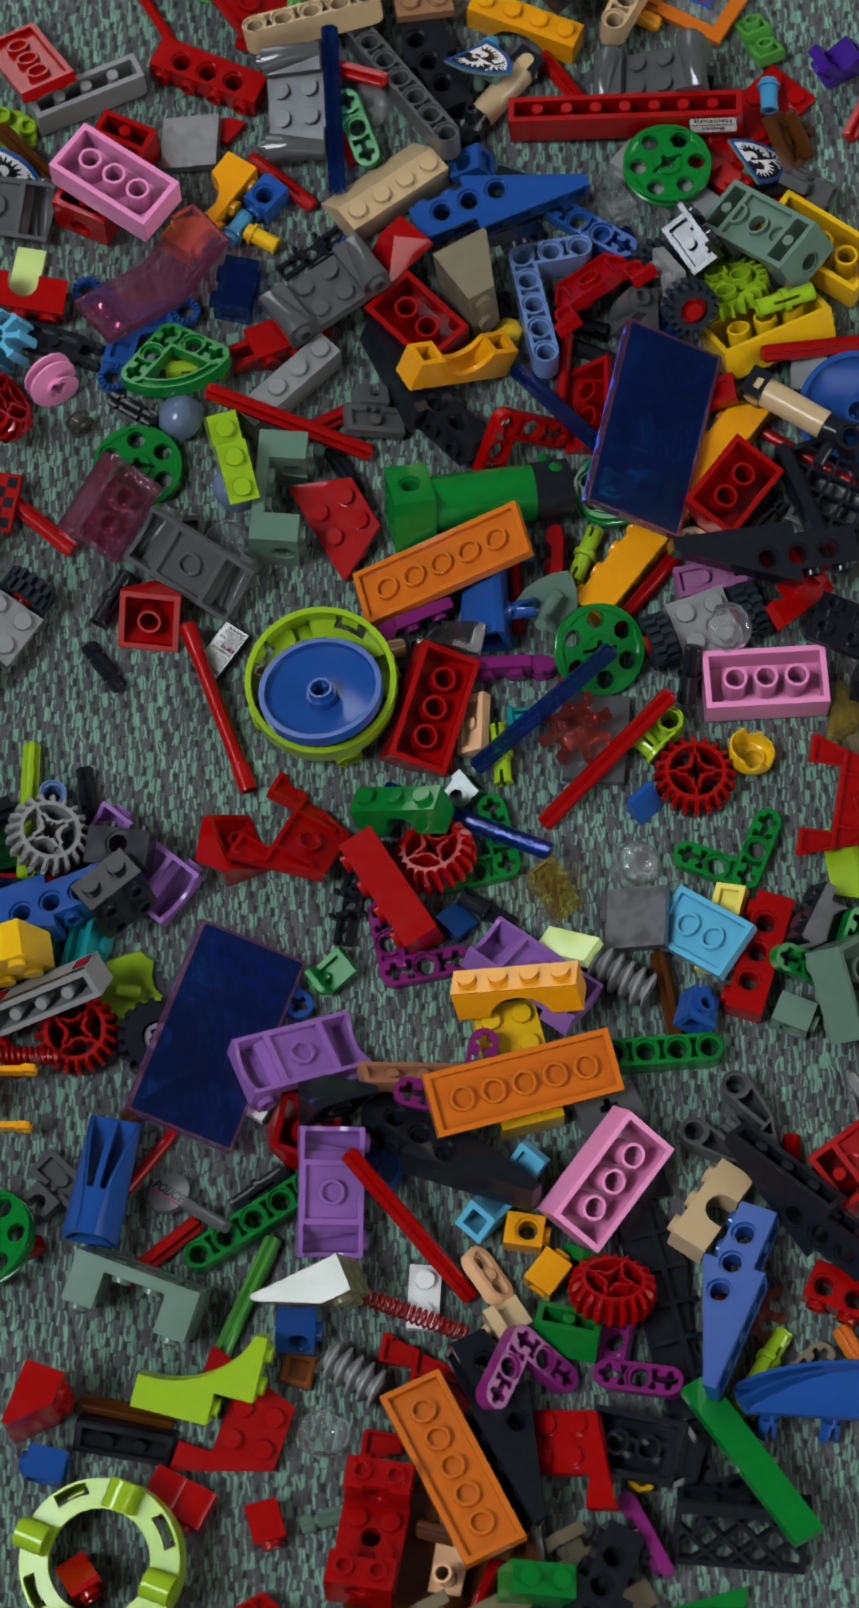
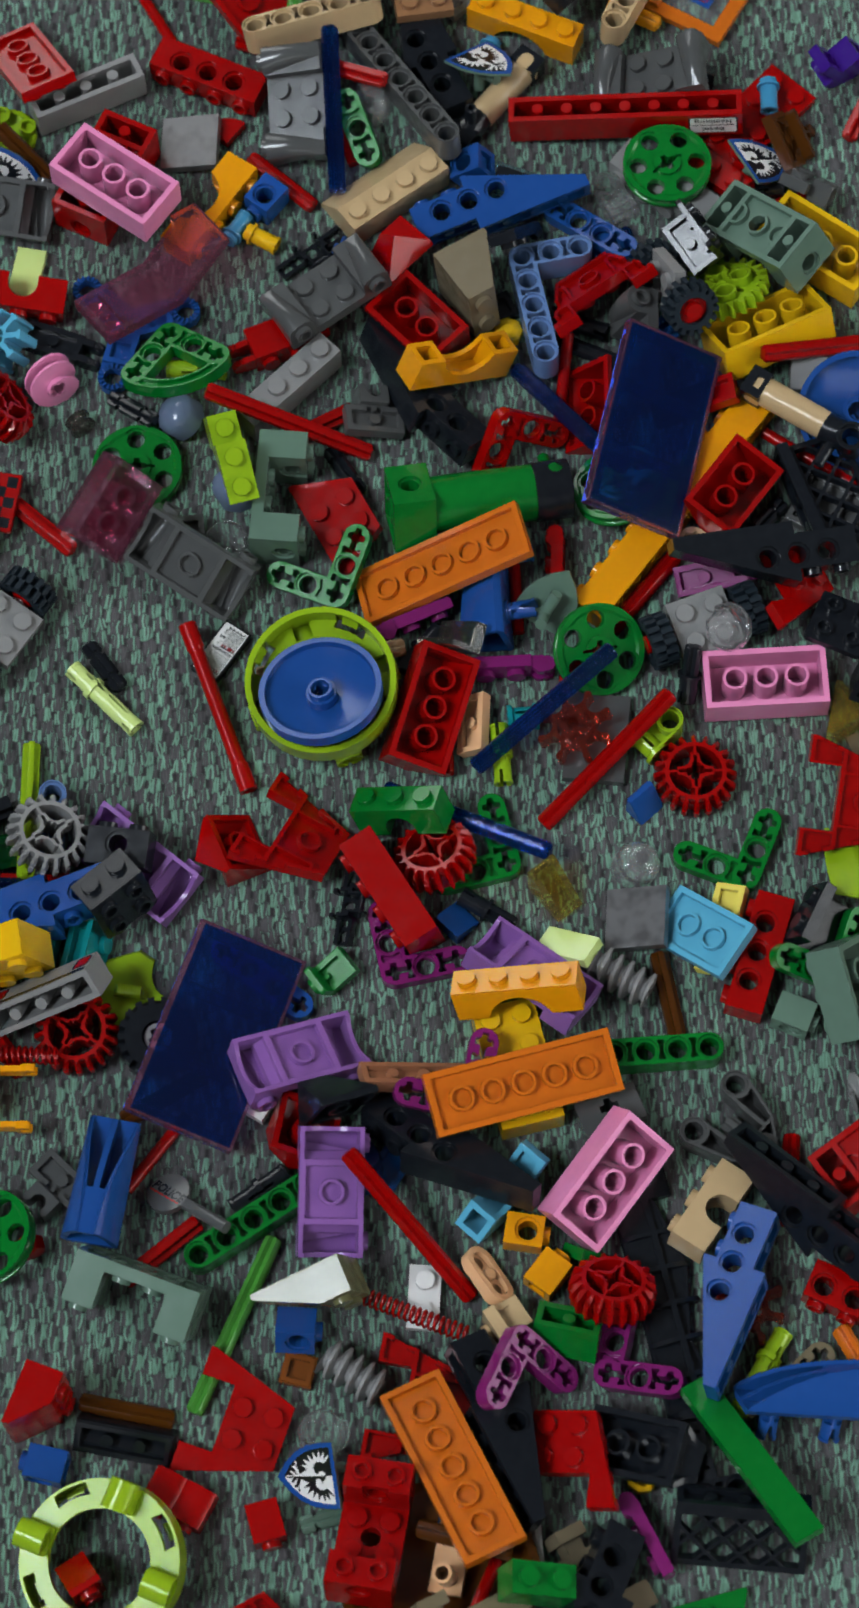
(87, 793): black axle -> none
(94, 689): none -> yellowish green pin
(106, 609): black pin -> none
(149, 617): red slope -> none
(195, 1396): lime arch -> none
(236, 289): clear blue brick -> none
(314, 1474): none -> shield
(326, 584): none -> green beam
(469, 787): tile -> none
(559, 76): red axle -> none
(585, 553): lime pin -> none
(696, 1010): blue brick -> none
(757, 745): yellow hair -> none
(758, 40): bright green slope -> none
(802, 294): lime pin -> none

